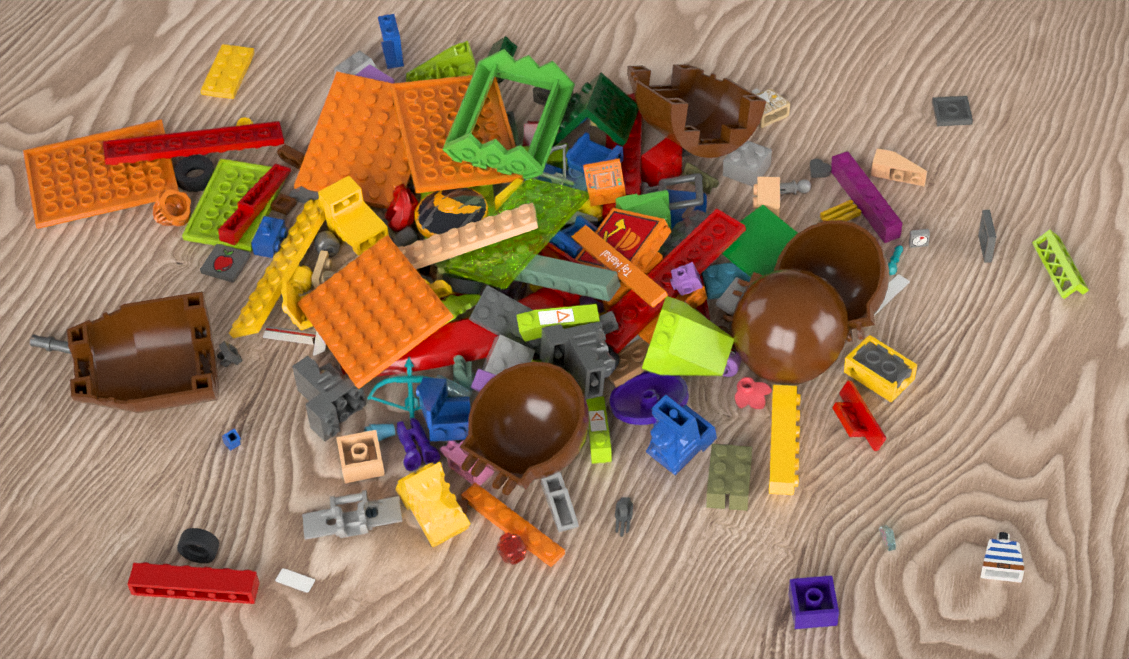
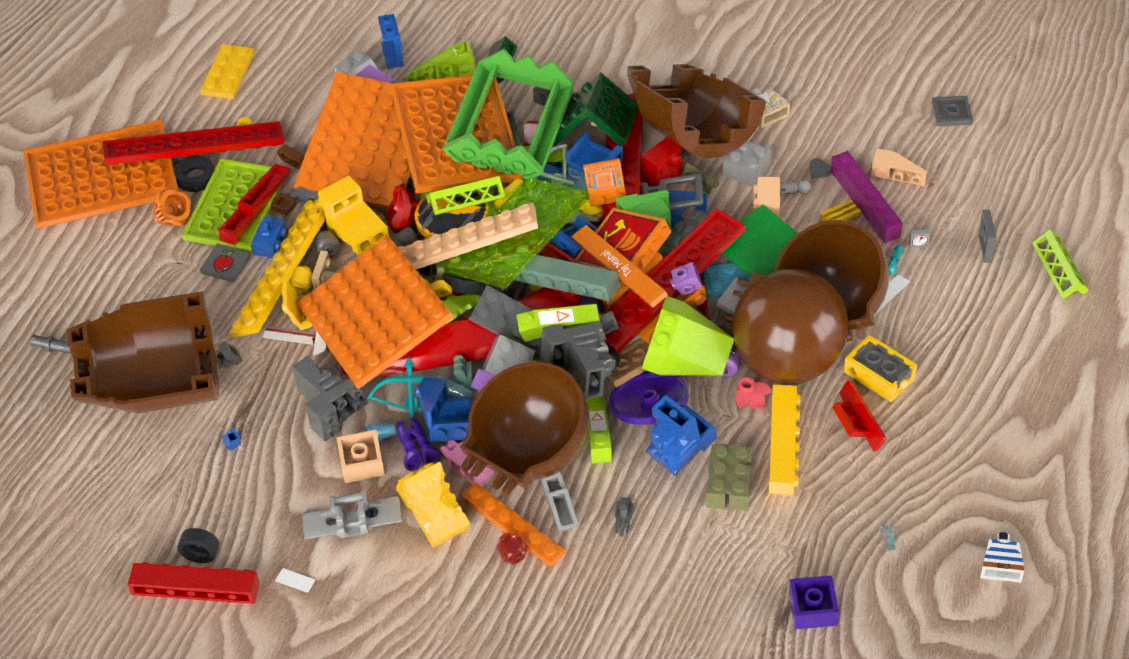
(465, 189): none -> lime fence

